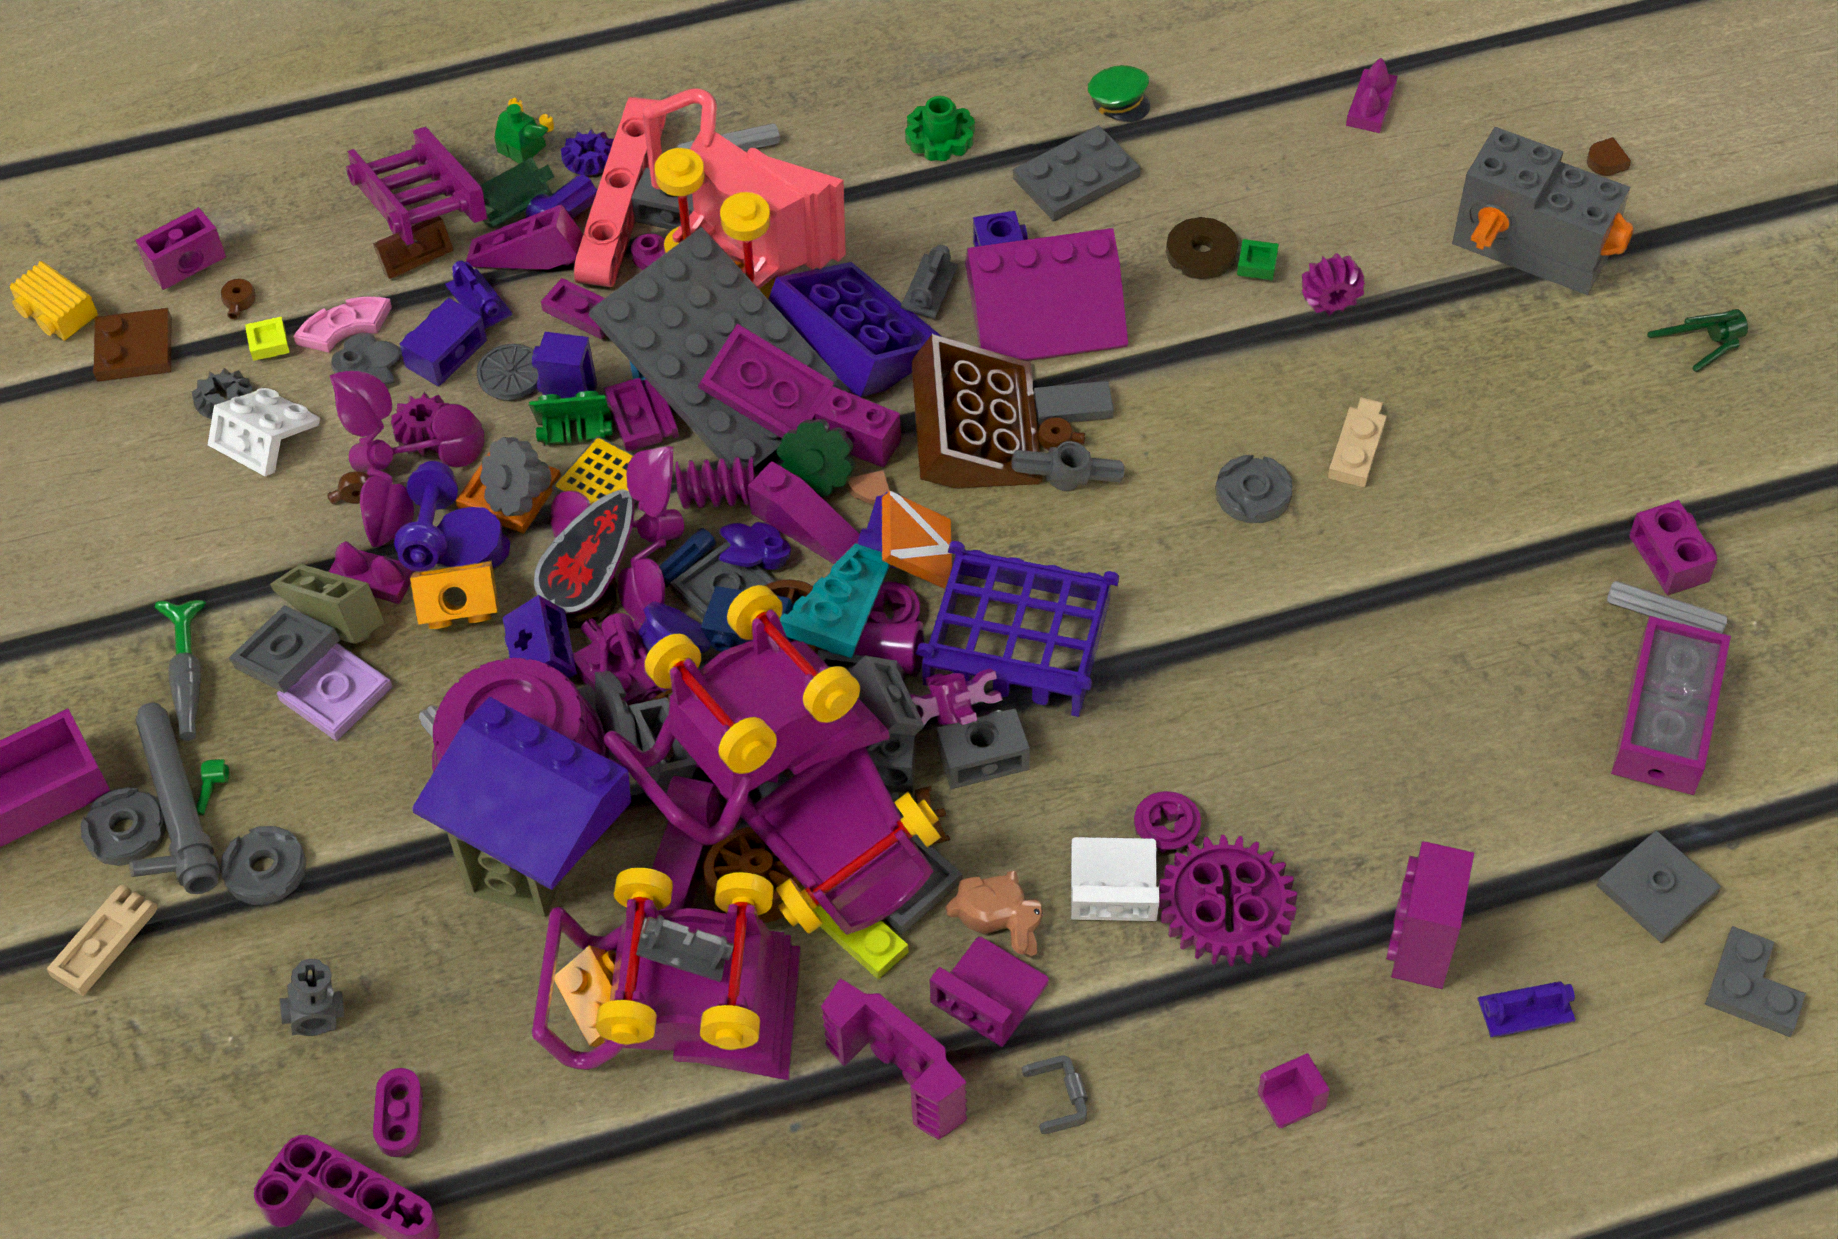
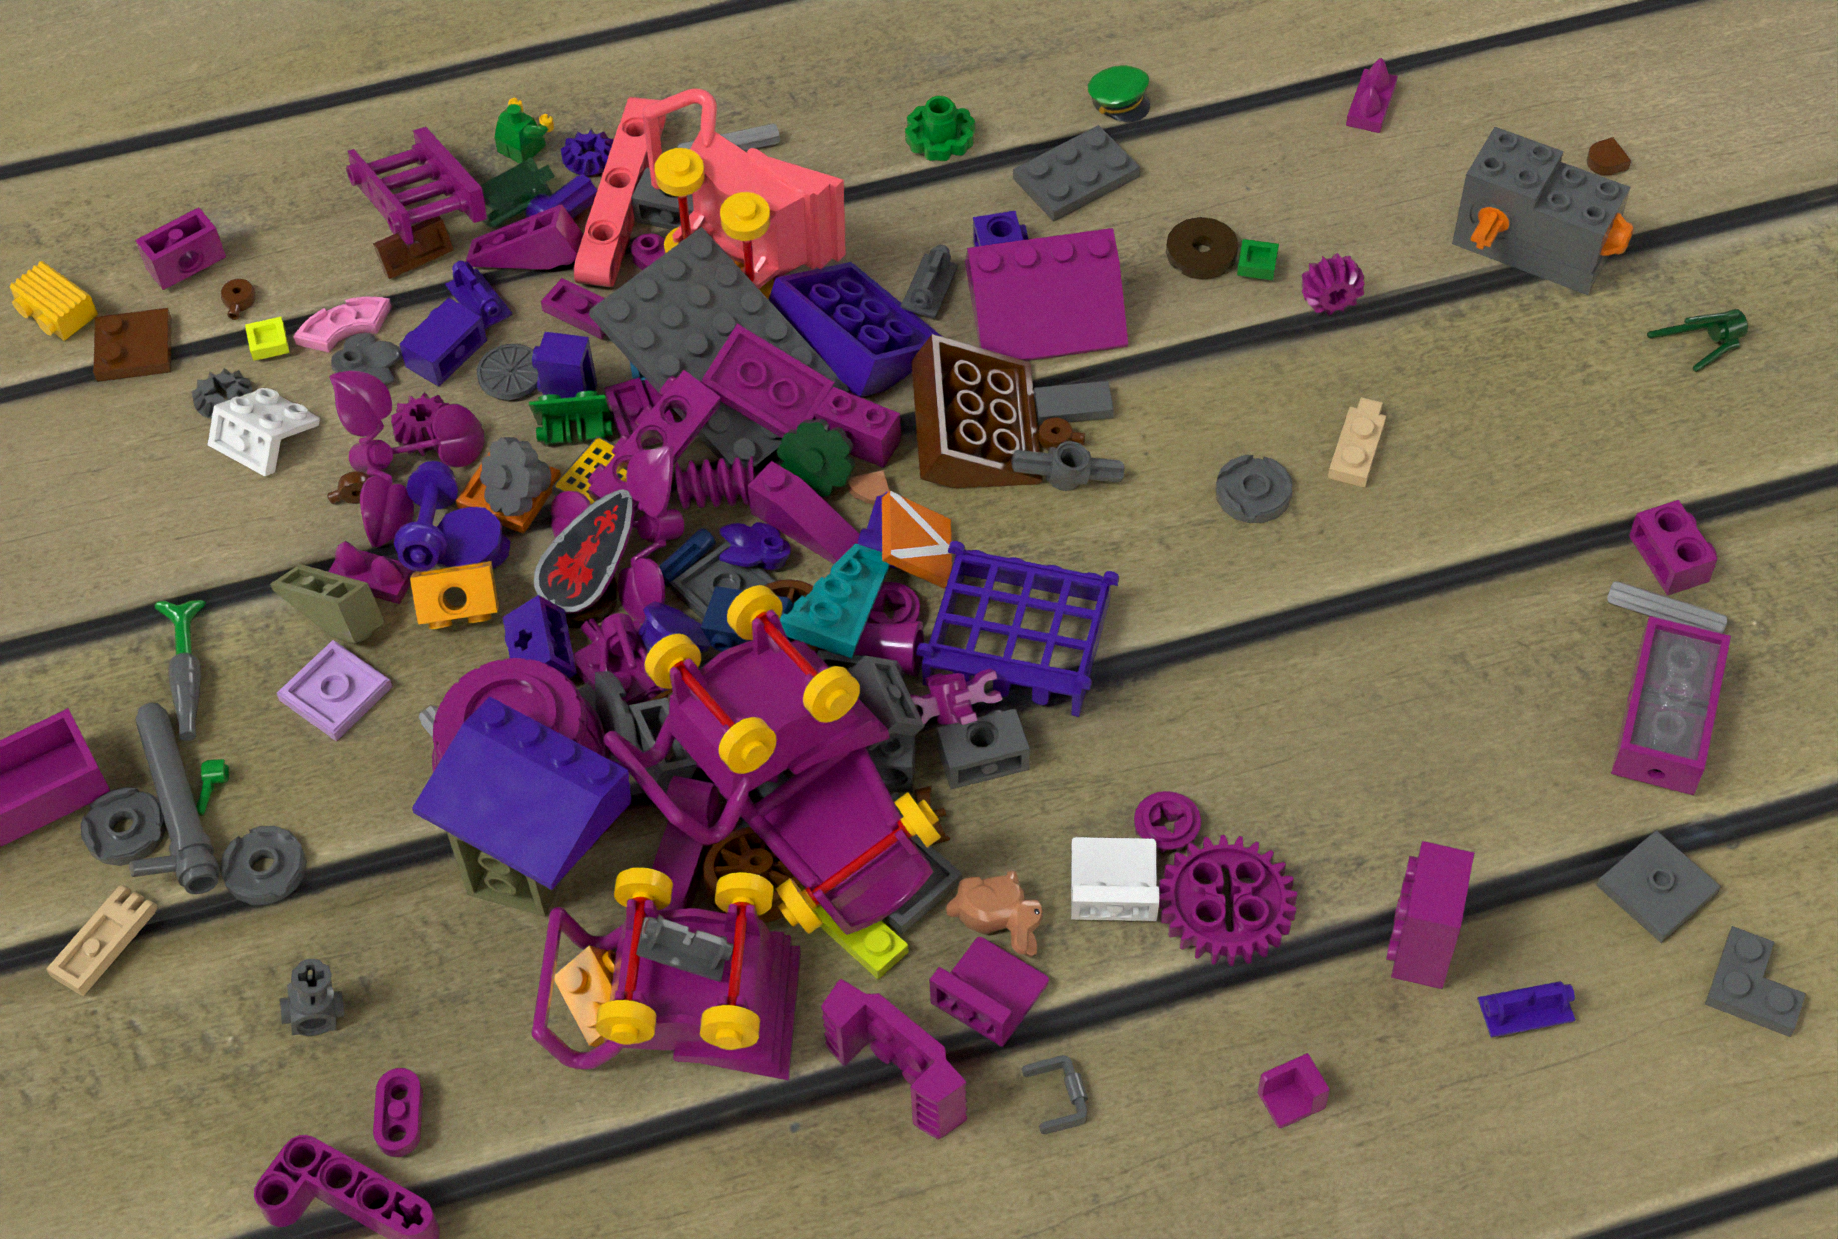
(284, 648): dark grey plate -> none
(680, 392): none -> magenta brick

